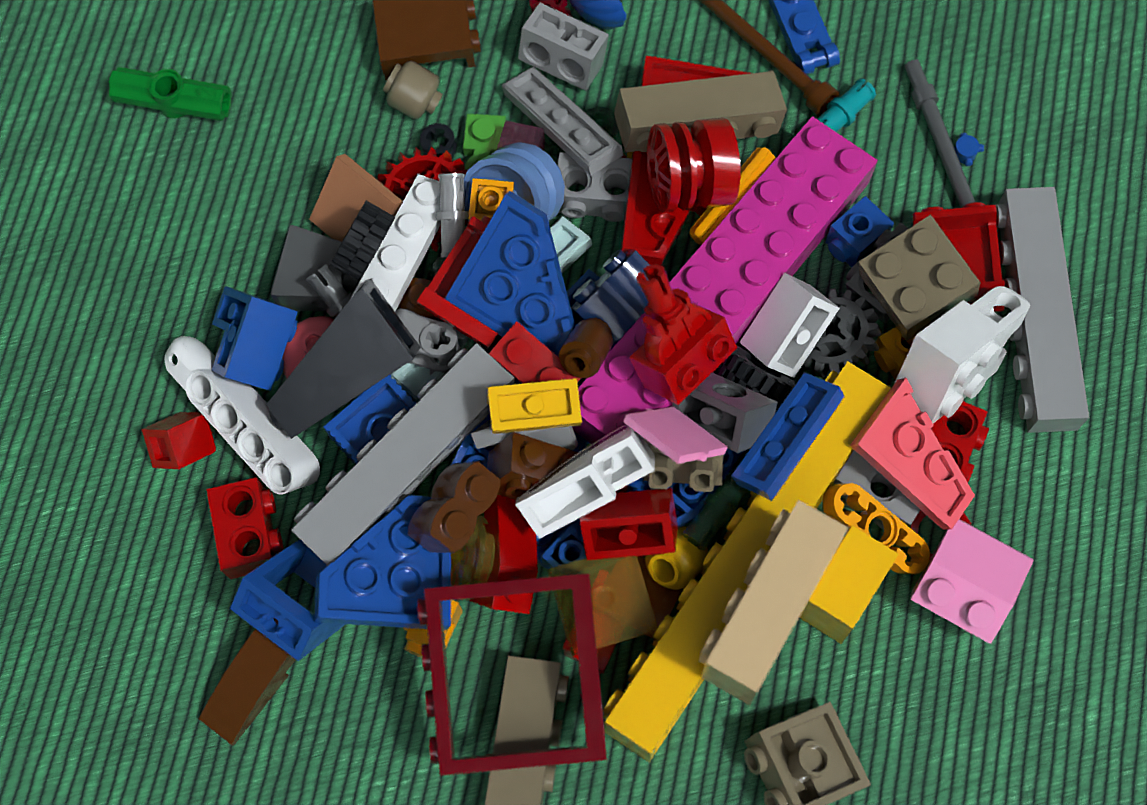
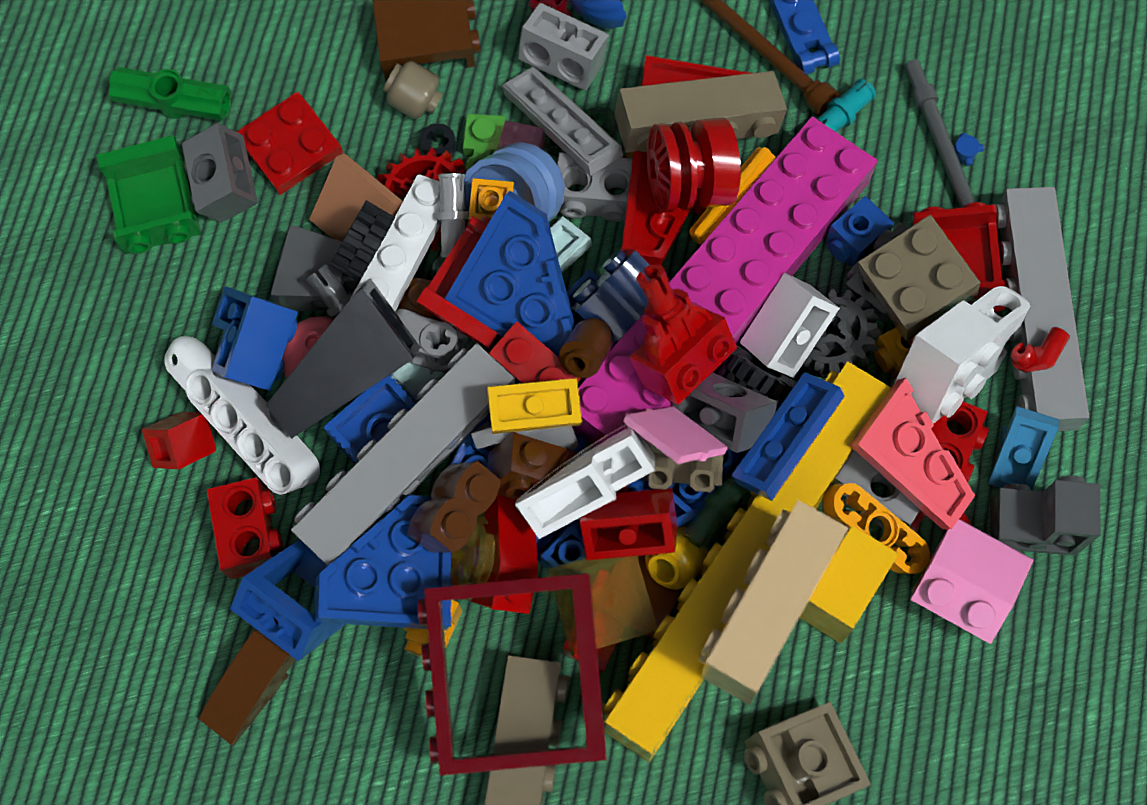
(149, 195): none -> green panel
(219, 173): none -> dark grey brick
(289, 143): none -> red plate
(1022, 448): none -> dark azure slope
(1040, 357): none -> red arm
(1051, 521): none -> dark grey brick

